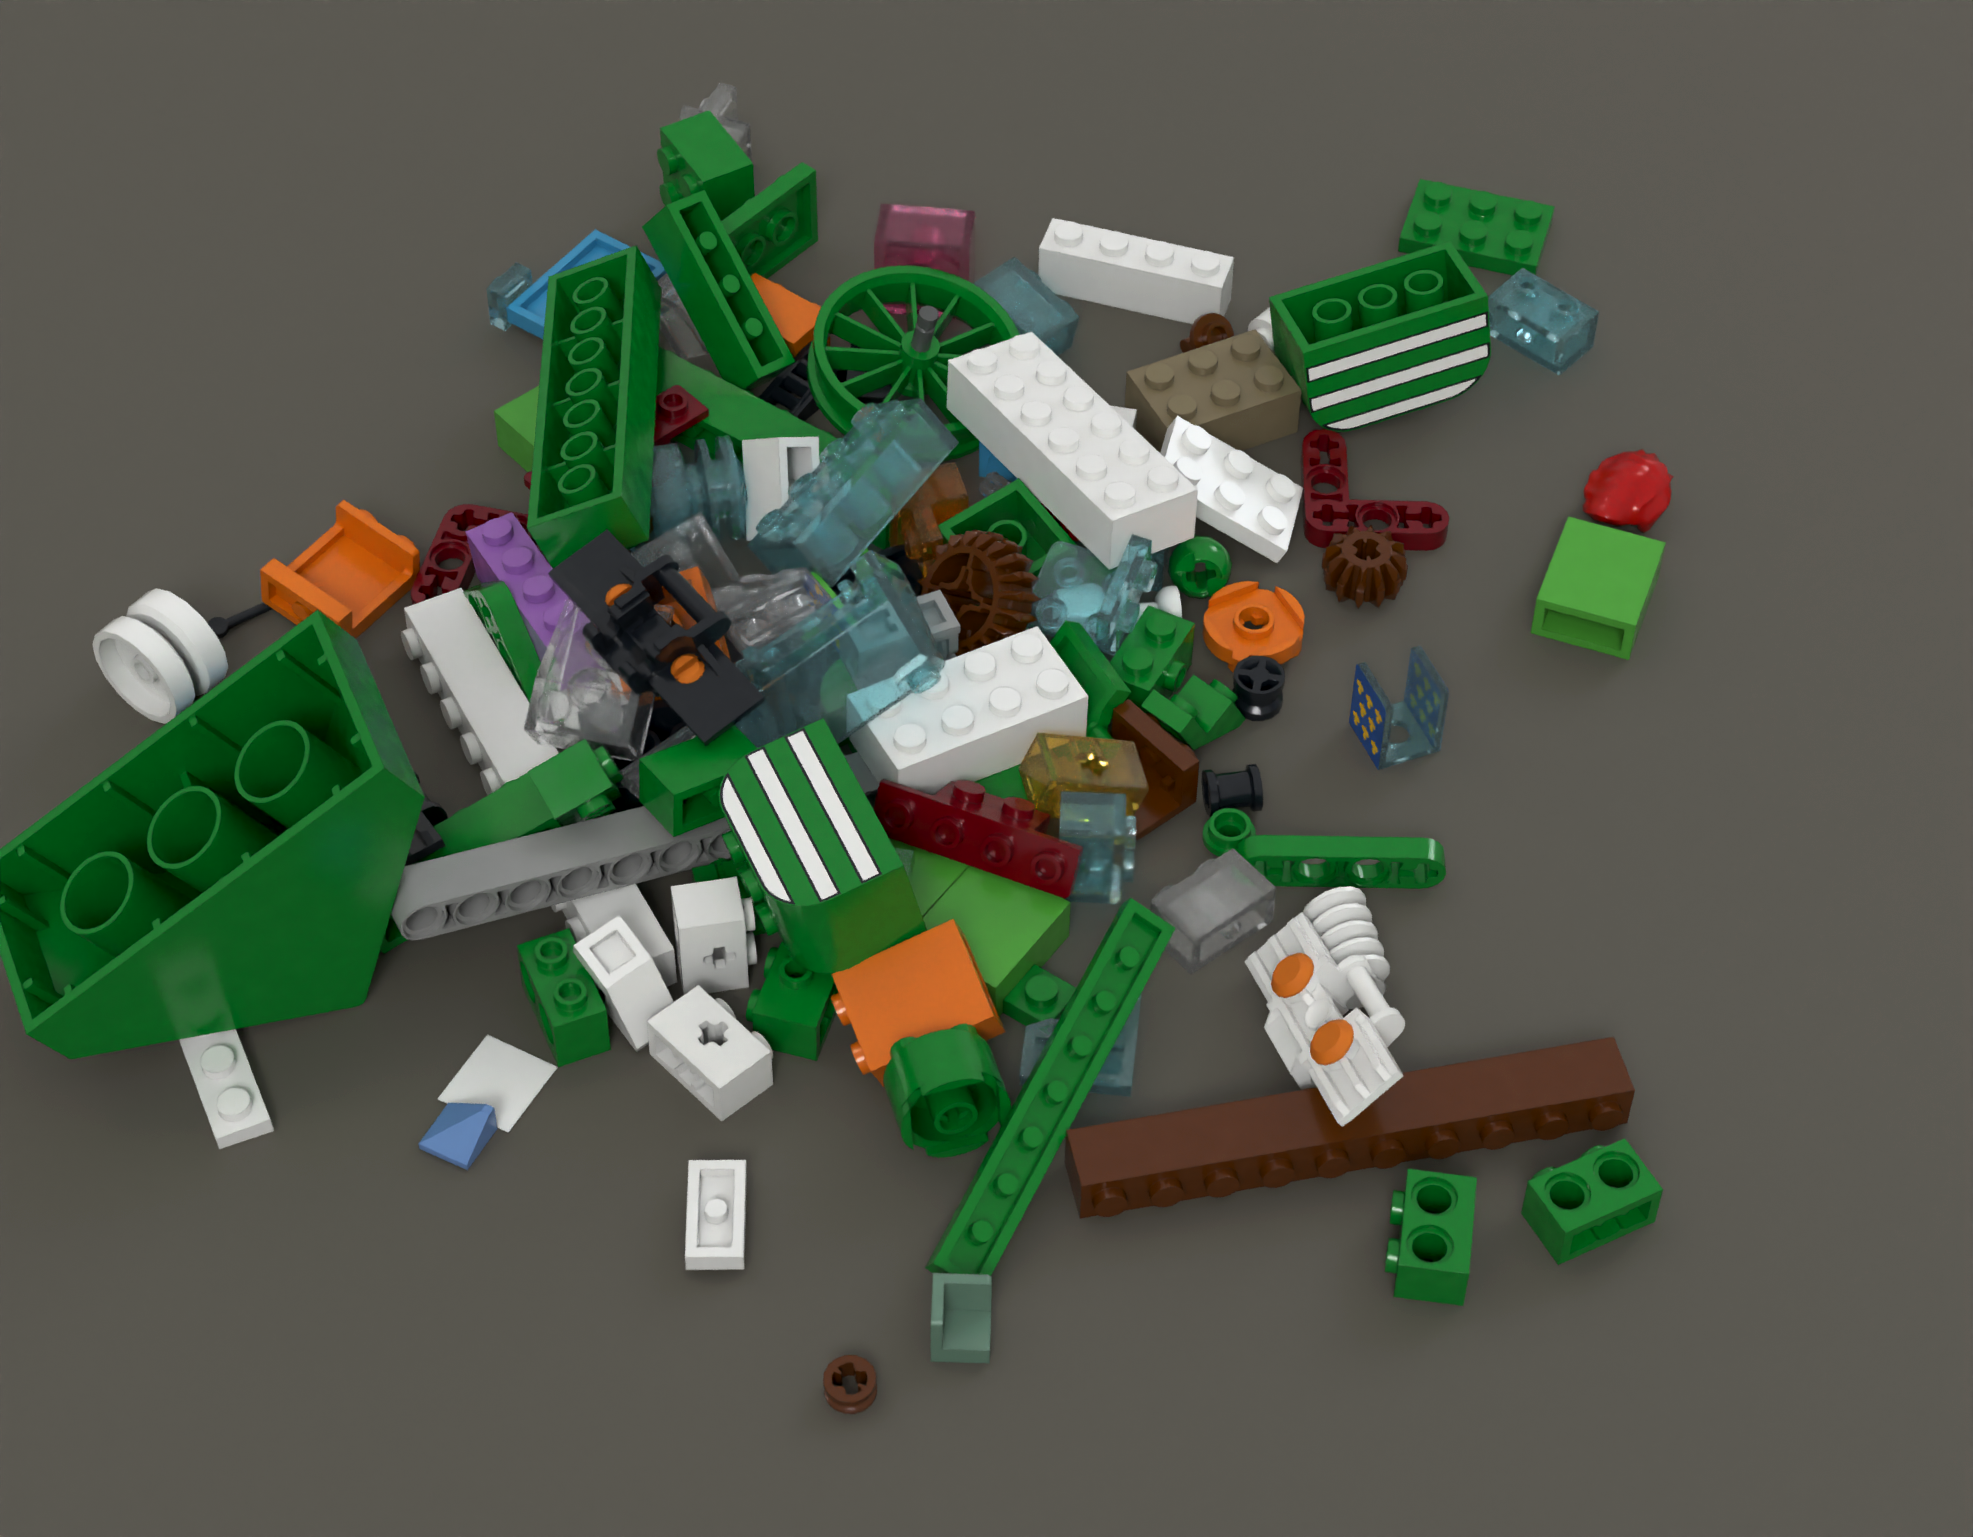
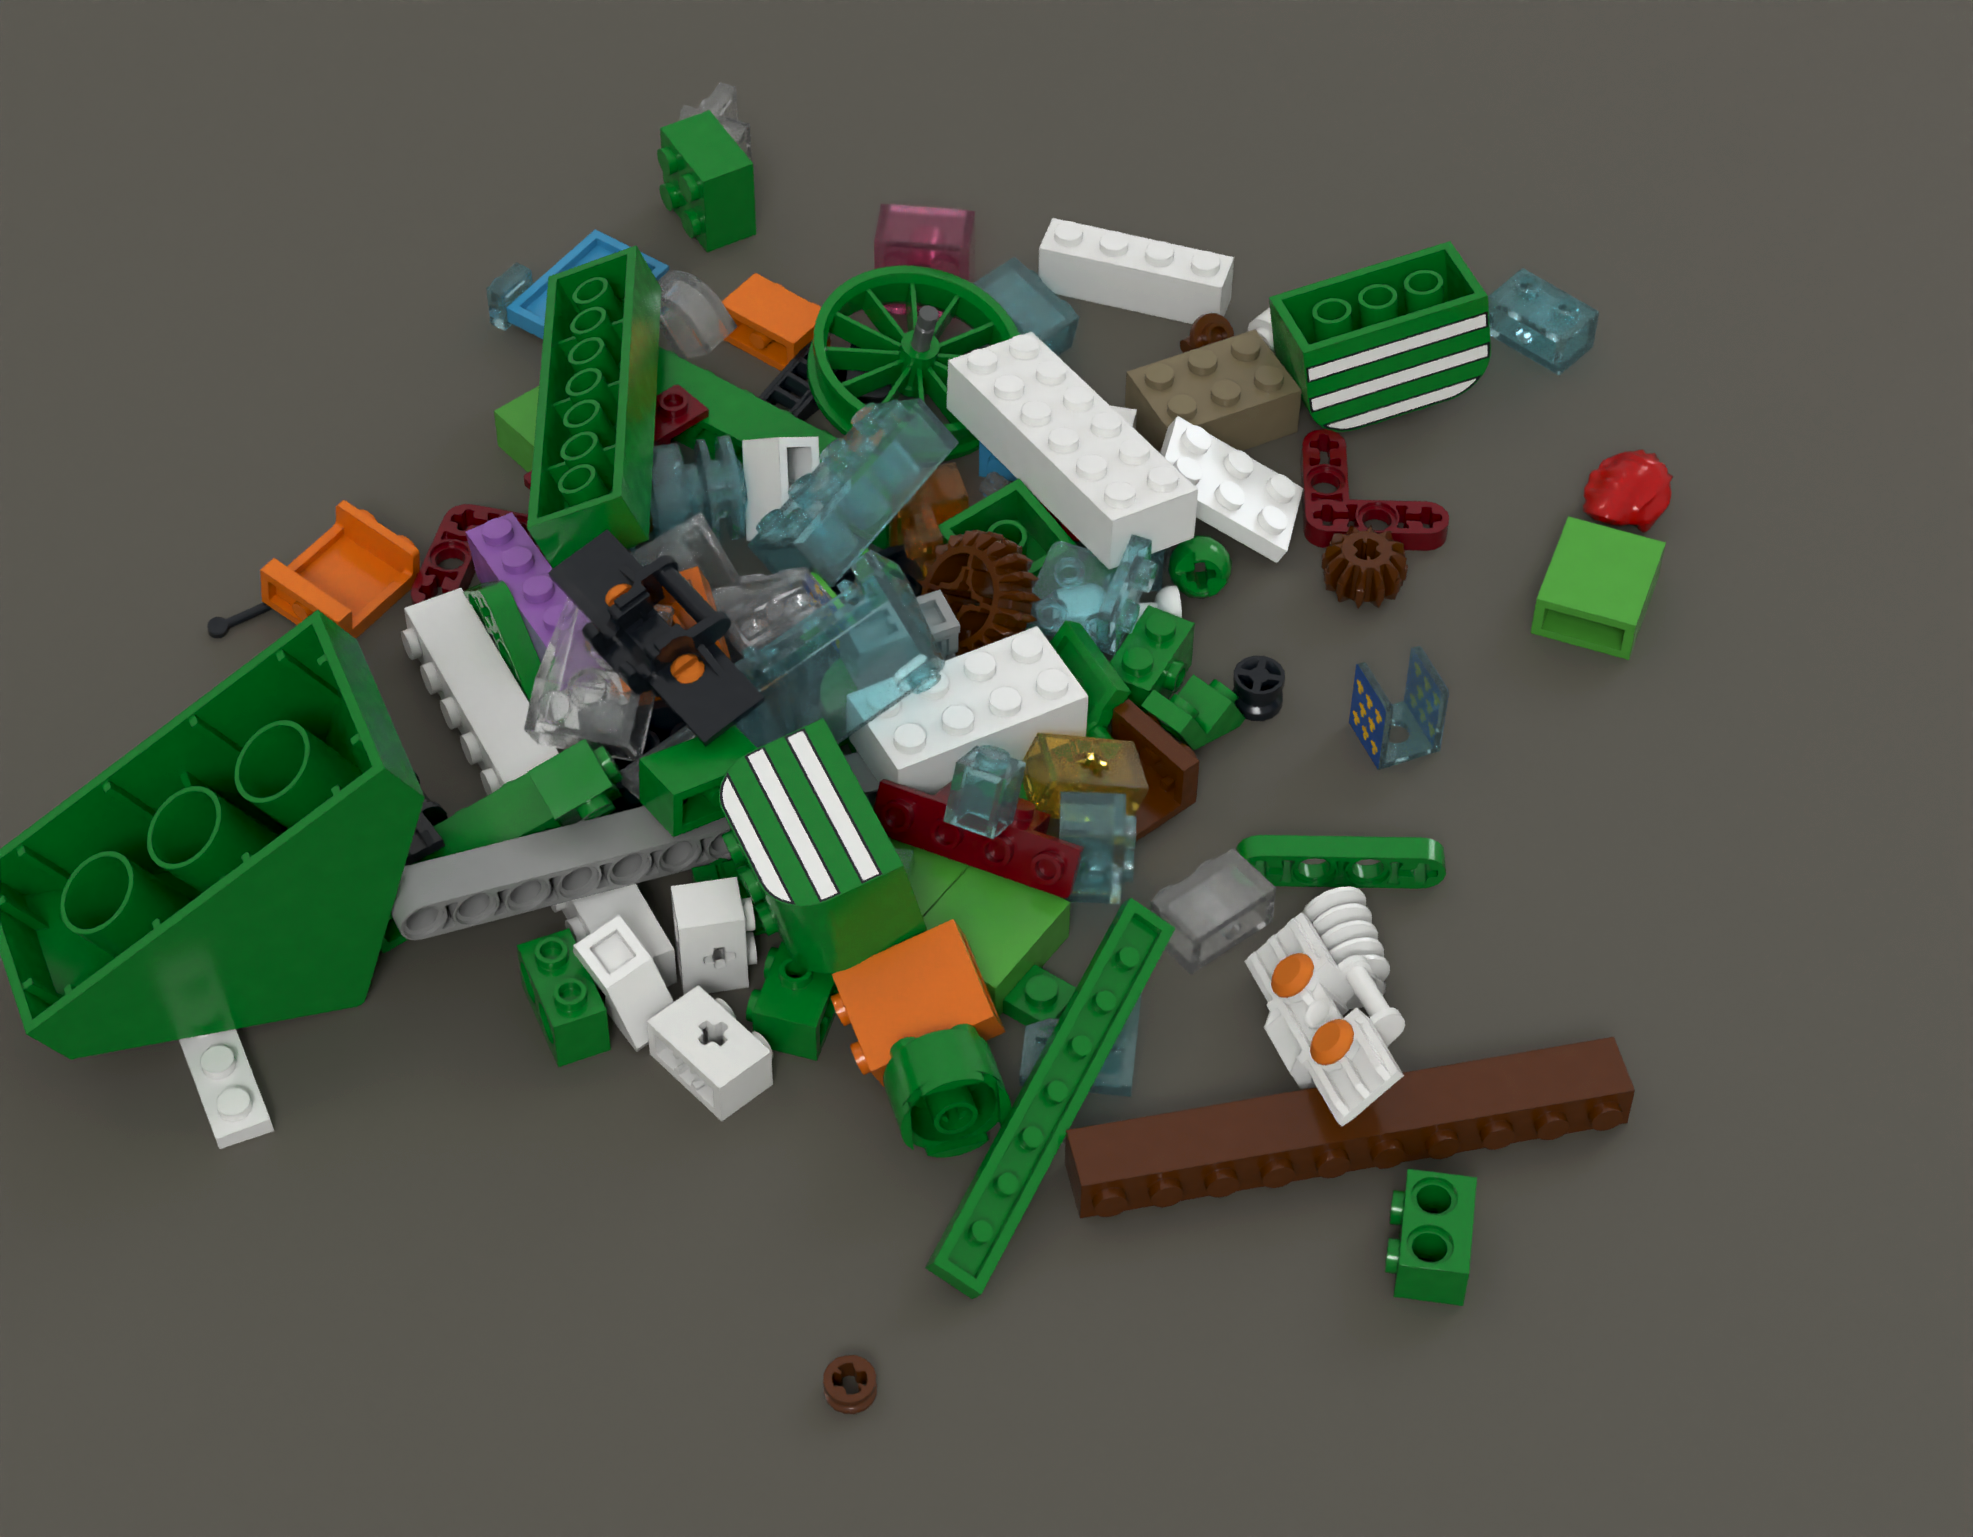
(160, 655): white wheel -> none
(460, 1133): medium blue slope -> none
(500, 1078): white sticker -> none
(716, 1215): white plate -> none
(718, 292): green brick -> none
(776, 222): green plate -> none
(961, 1318): sand green panel -> none
(985, 791): none -> clear light blue brick
(1226, 823): green plate -> none
(1232, 790): black bush -> none
(1244, 602): orange plate -> none
(1483, 227): green plate -> none
(1595, 1209): green brick -> none

